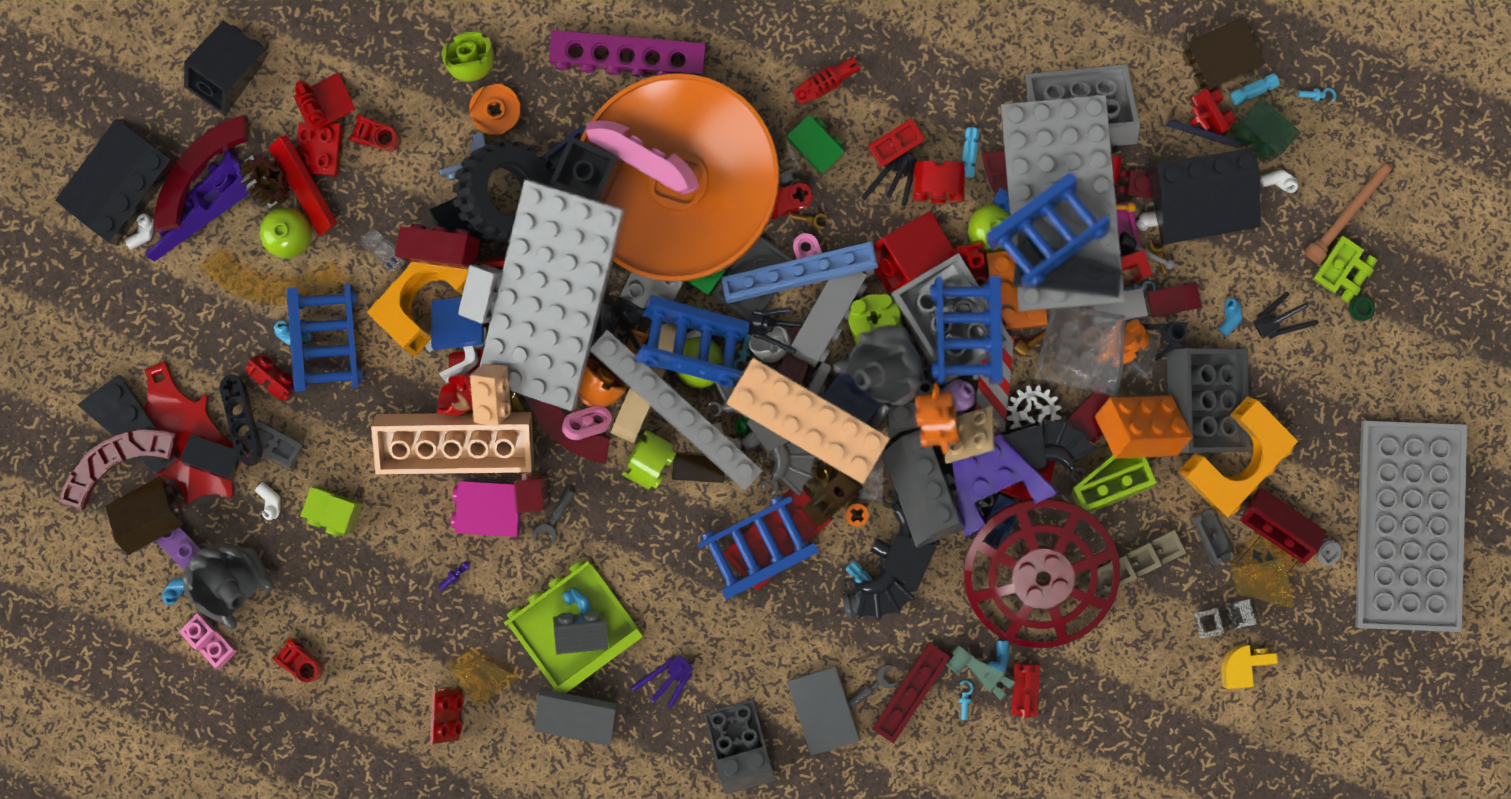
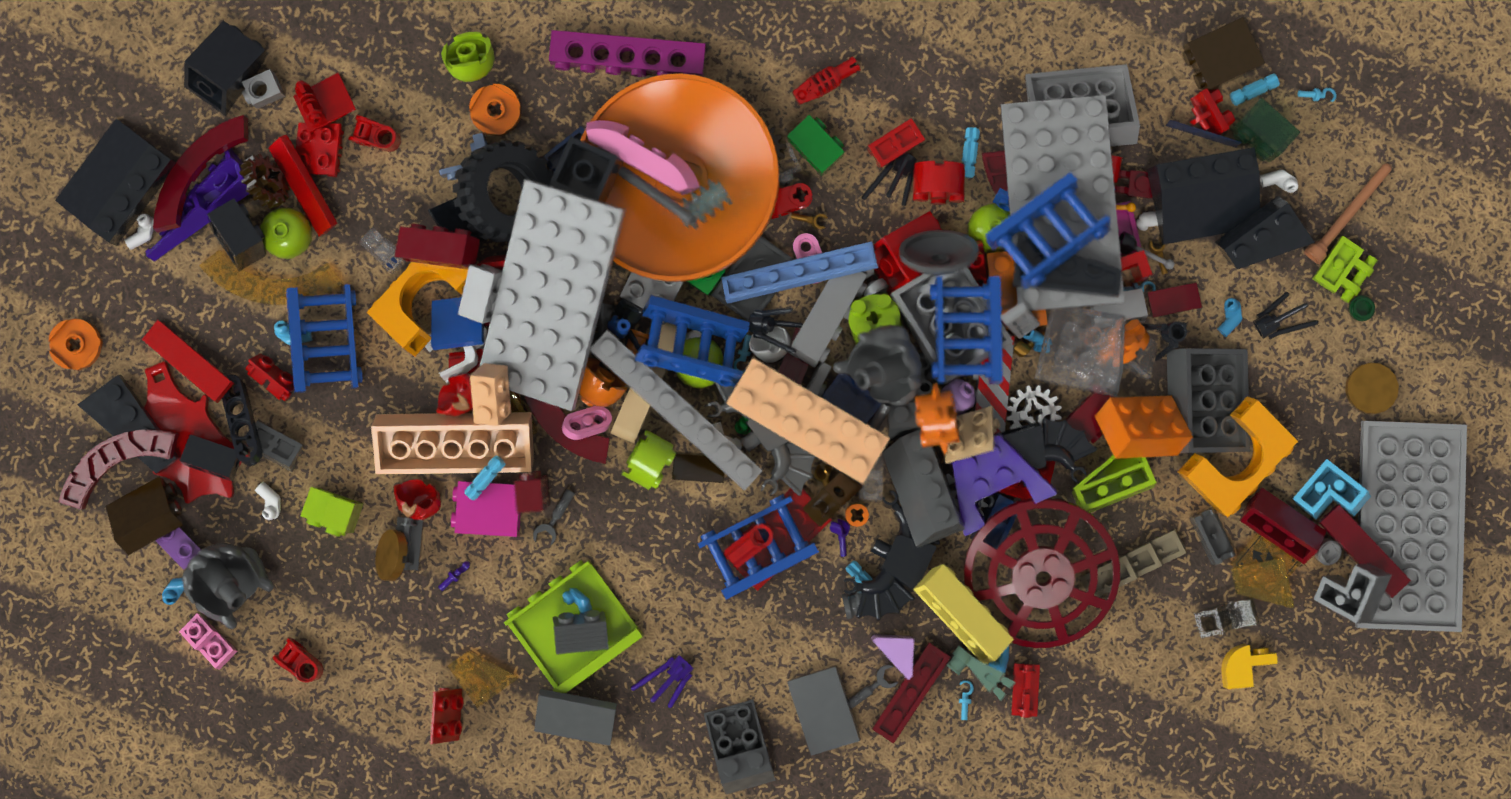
(60, 344): none -> orange plate
(188, 361): none -> red tile
(236, 234): none -> black brick
(273, 93): none -> light grey brick
(390, 554): none -> pearl gold tile
(413, 533): none -> dark grey hinge
(417, 499): none -> red hair
(484, 477): none -> medium azure axle
(619, 326): none -> blue arm
(657, 195): none -> dark grey bar
(706, 202): none -> clear light blue piece
(748, 545): none -> red piece
(841, 529): none -> dark purple hand
(876, 287): none -> light grey tile
(898, 650): none -> lavender slope
(938, 252): none -> dark grey dish
(963, 614): none -> light yellow brick
(1020, 320): none -> light grey plate
(1037, 338): none -> dark azure arm
(1264, 235): none -> black wedge
(1327, 485): none -> medium azure brick
(1354, 597): none -> dark grey brick
(1362, 547): none -> dark red tile
(1372, 388): none -> pearl gold tile

